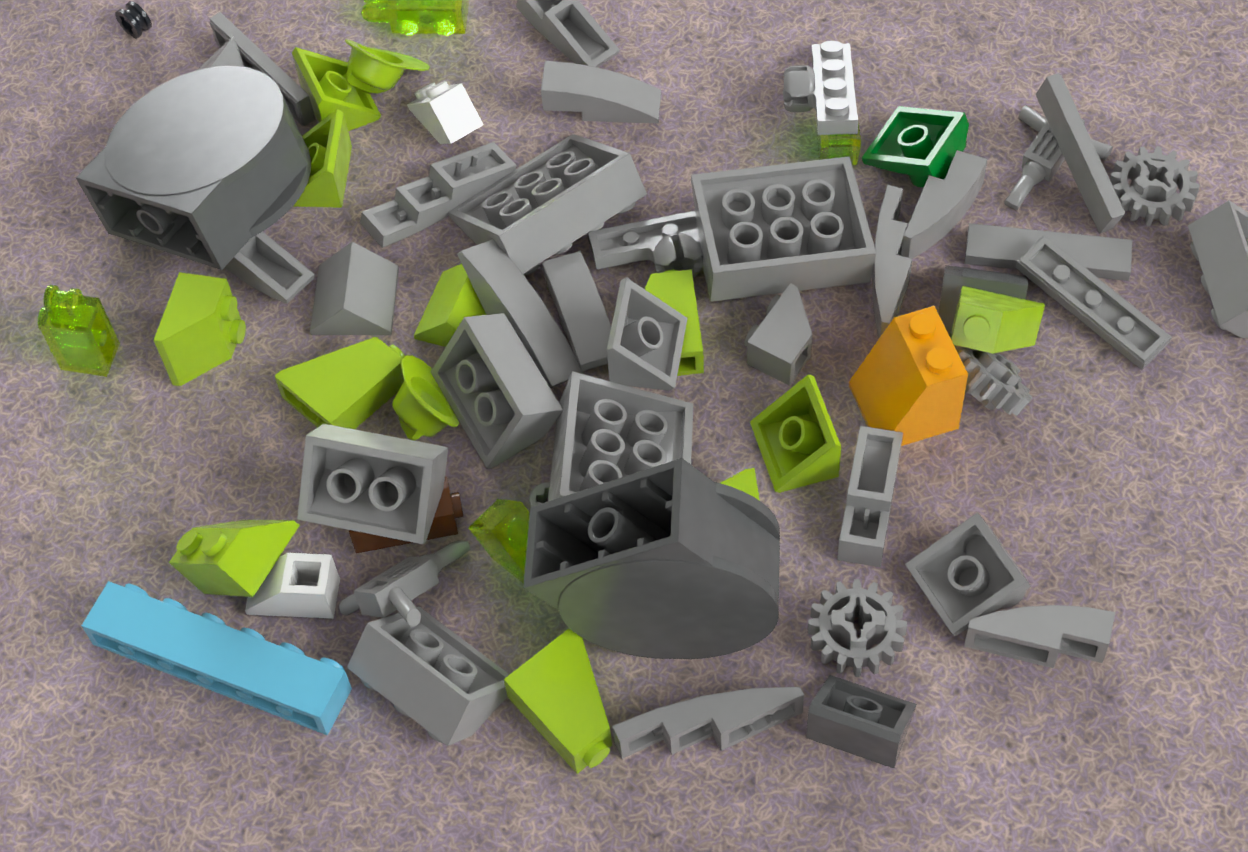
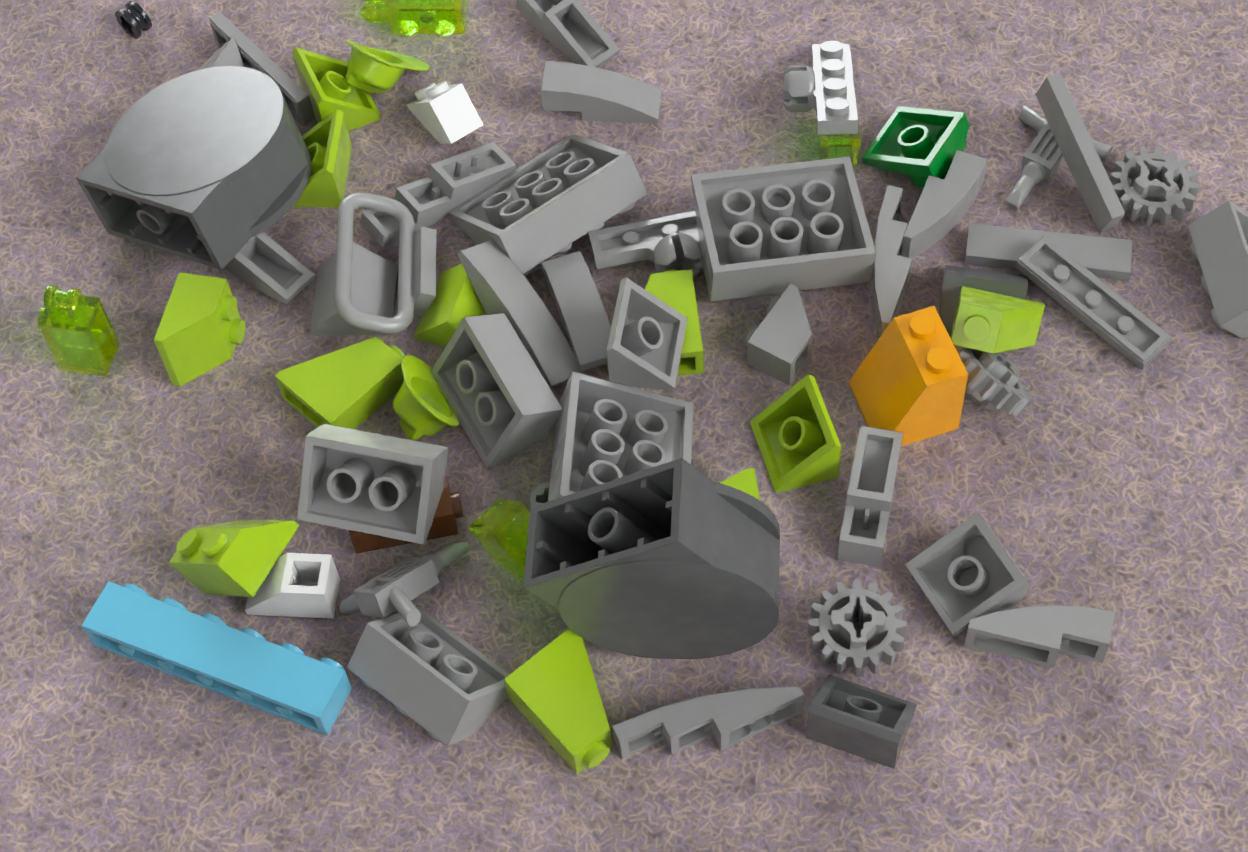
(415, 265): none -> light grey bar

